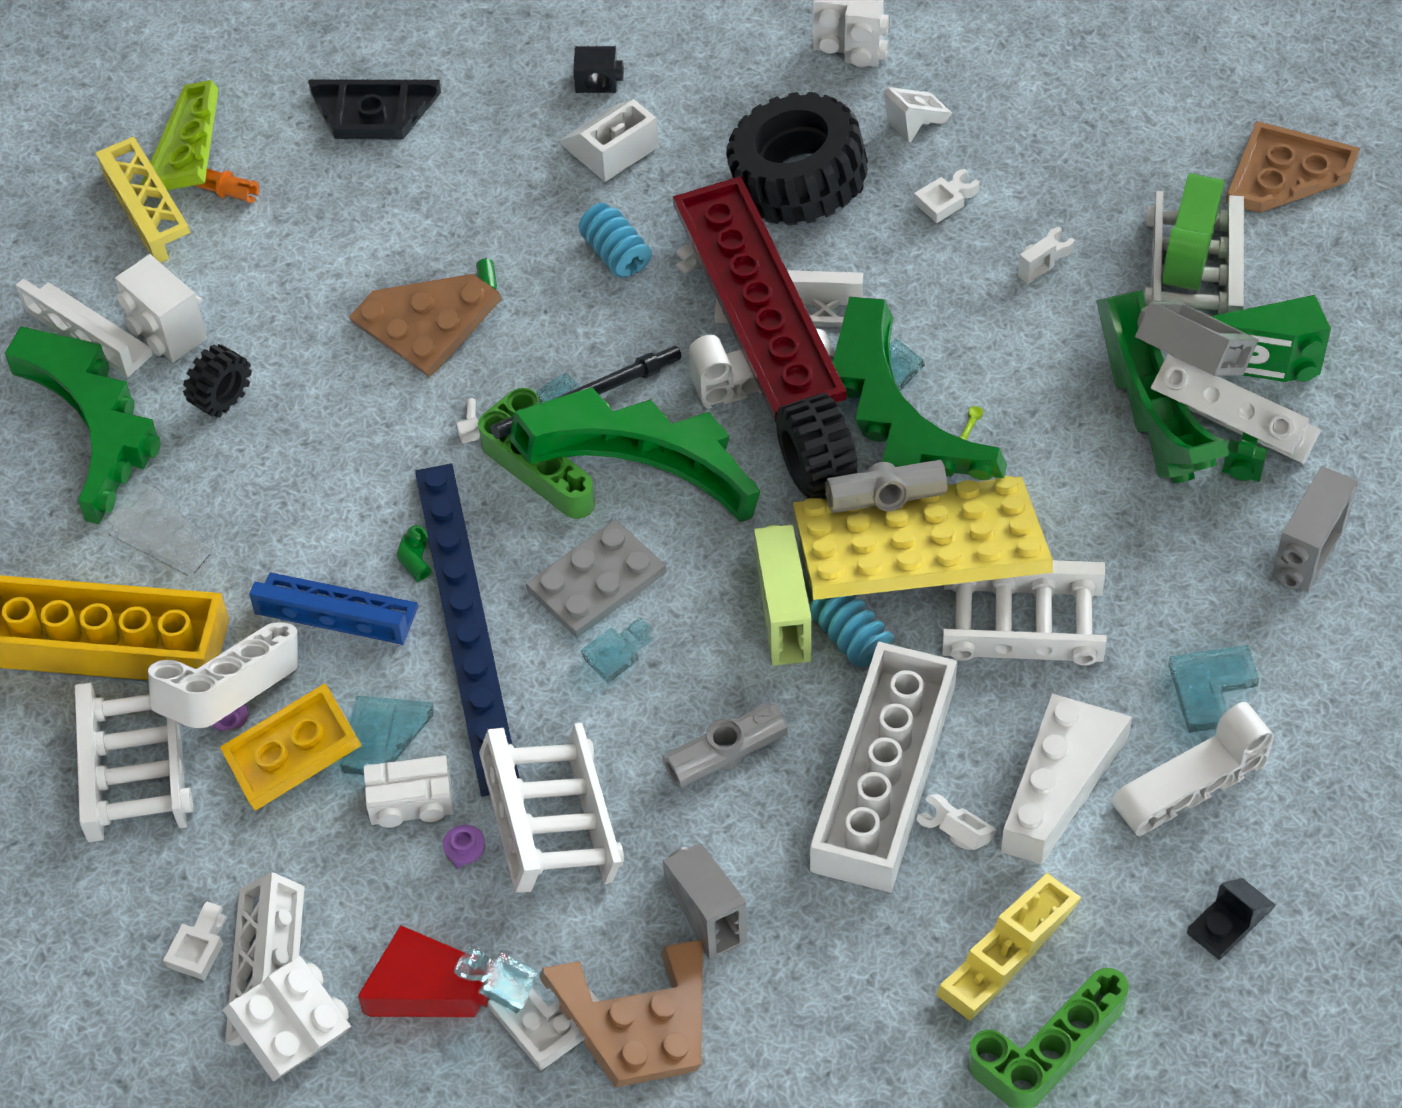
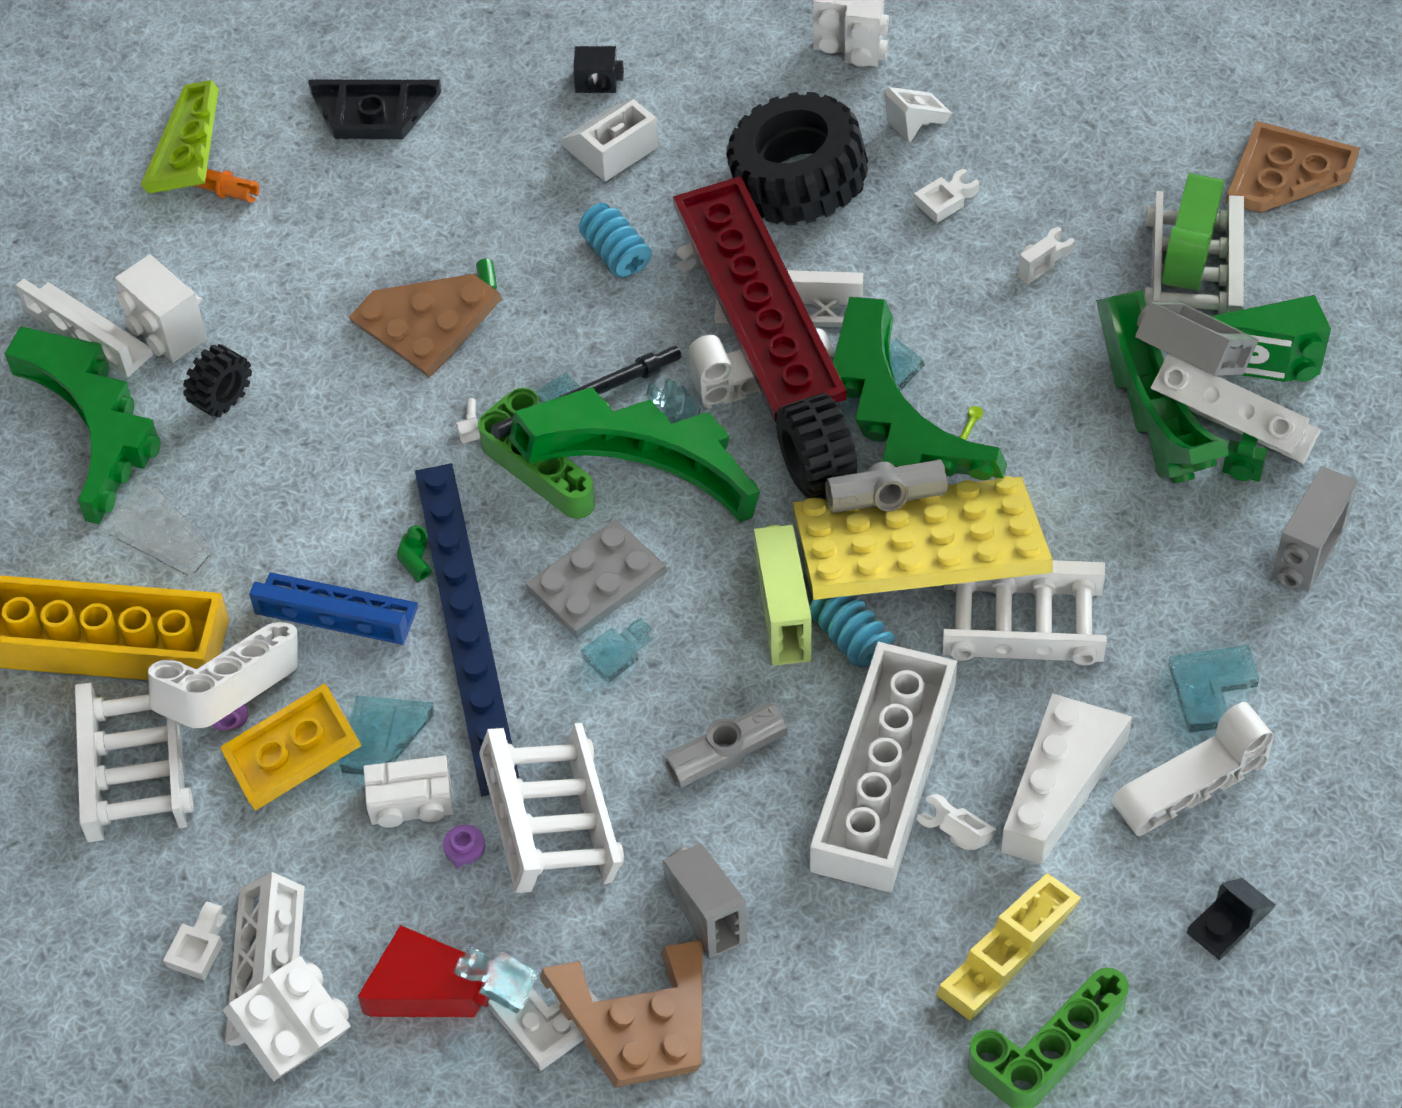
(133, 204): light yellow fence -> none
(676, 401): none -> clear light blue plate

